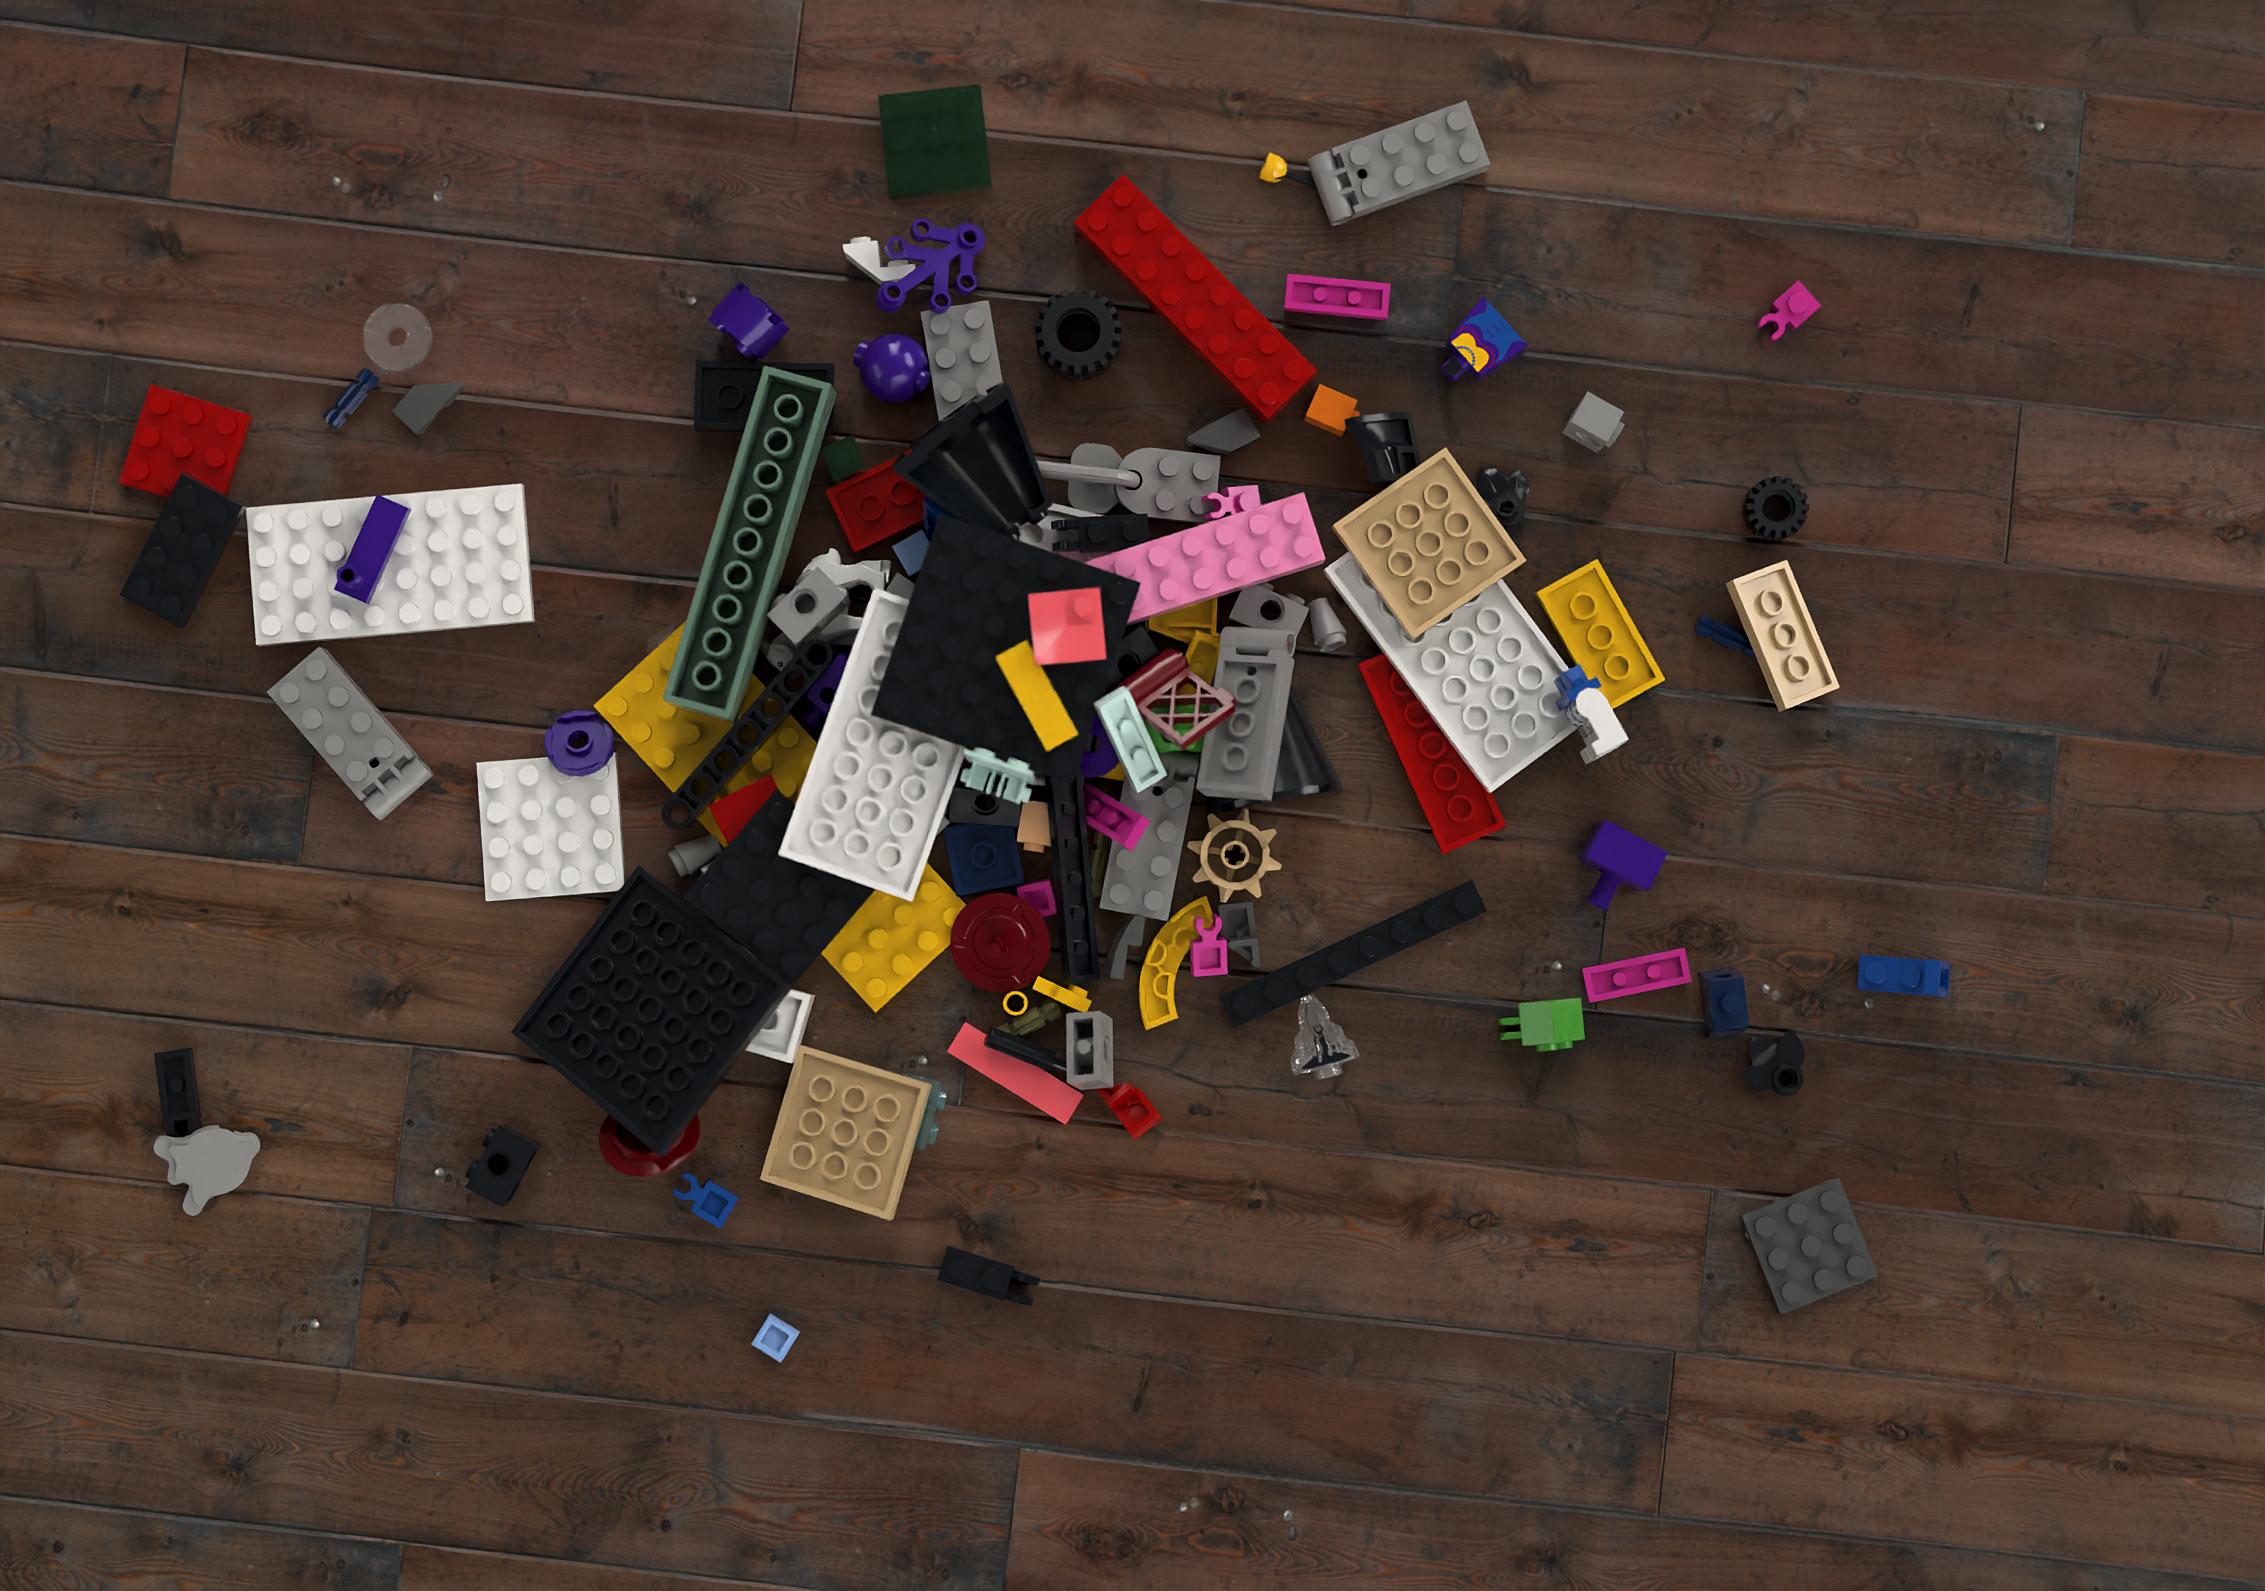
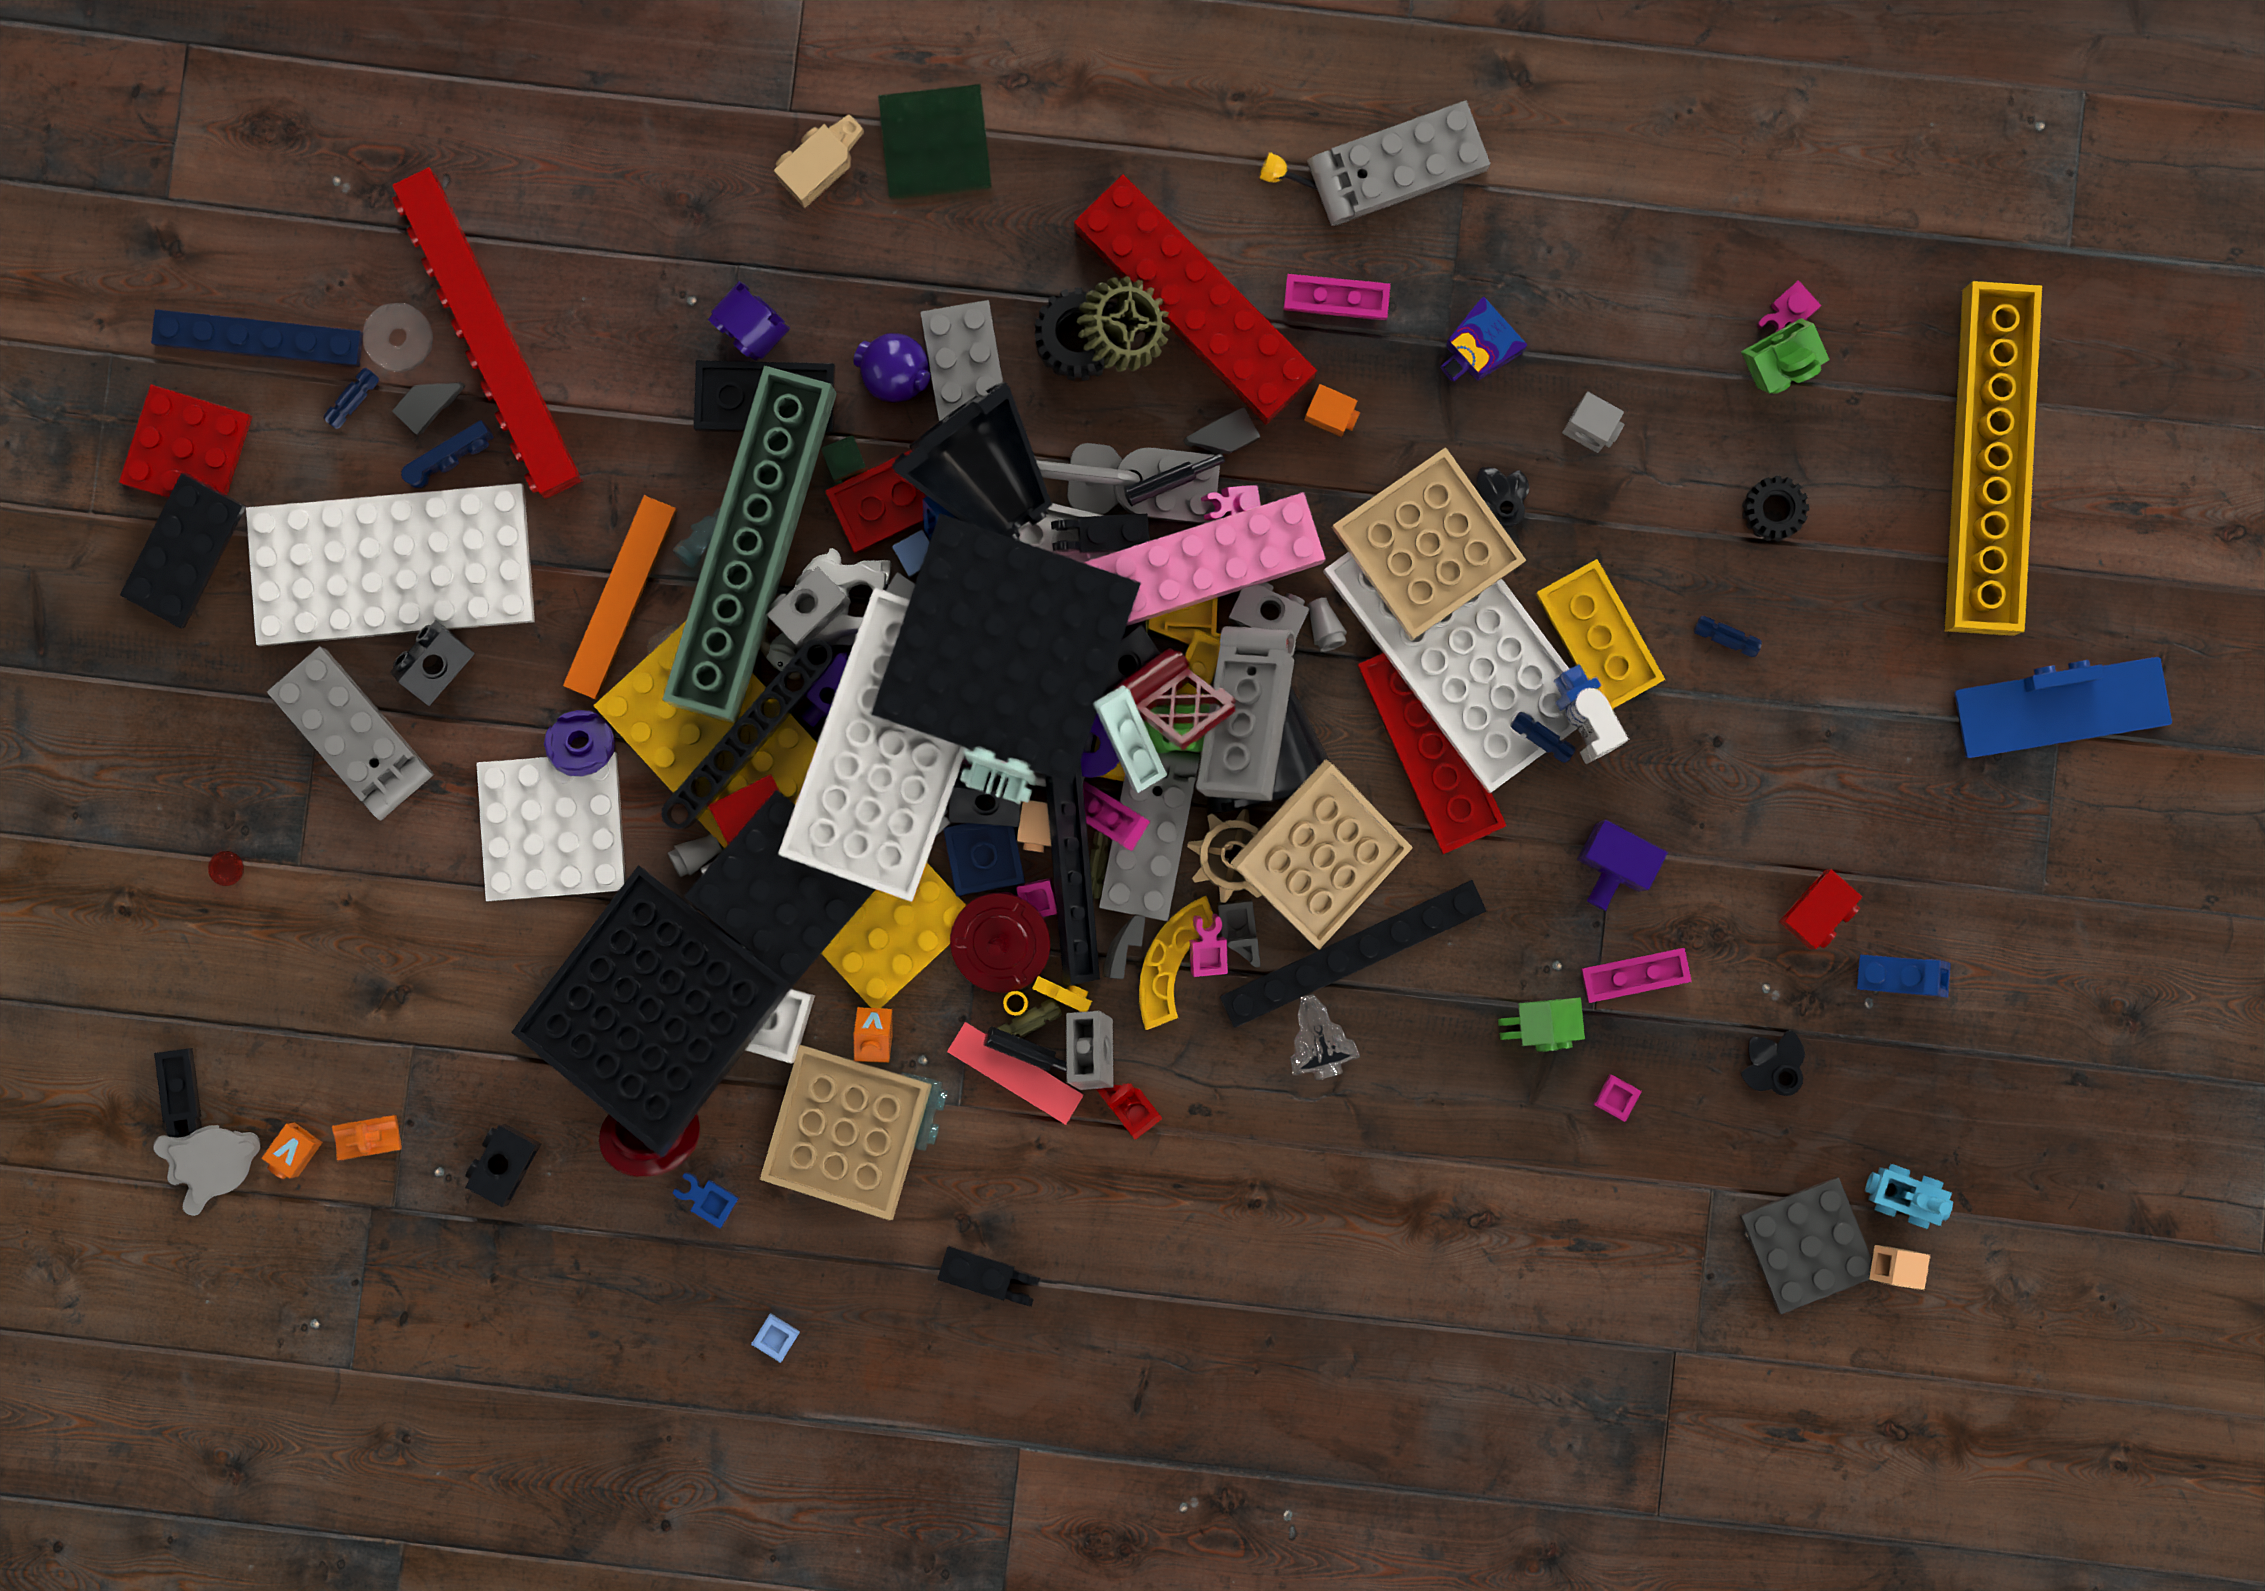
(226, 868): none -> clear red plate
(257, 338): none -> dark blue plate
(291, 1151): none -> orange brick
(367, 1137): none -> orange hips
(372, 549): dark purple piece -> none
(431, 681): none -> black brick
(446, 455): none -> dark blue plate
(486, 332): none -> red brick
(620, 597): none -> orange tile
(690, 550): none -> clear light blue piece
(818, 160): none -> tan hinge
(867, 257): white slope -> none
(873, 1035): none -> orange brick
(935, 263): dark purple plant -> none
(1036, 696): yellow tile -> none
(1067, 626): coral plate -> none
(1128, 298): none -> olive gear
(1169, 479): none -> black axle
(1321, 854): none -> tan plate
(1386, 444): black plate -> none
(1543, 737): none -> dark blue axle
(1617, 1097): none -> dark pink tile
(1723, 1002): dark blue torso -> none
(1782, 635): tan plate -> none
(1786, 356): none -> bright green brick
(1821, 910): none -> red brick
(1899, 1267): none -> light nougat brick
(1921, 1200): none -> medium azure brick
(1993, 458): none -> yellow brick
(2063, 706): none -> blue bracket

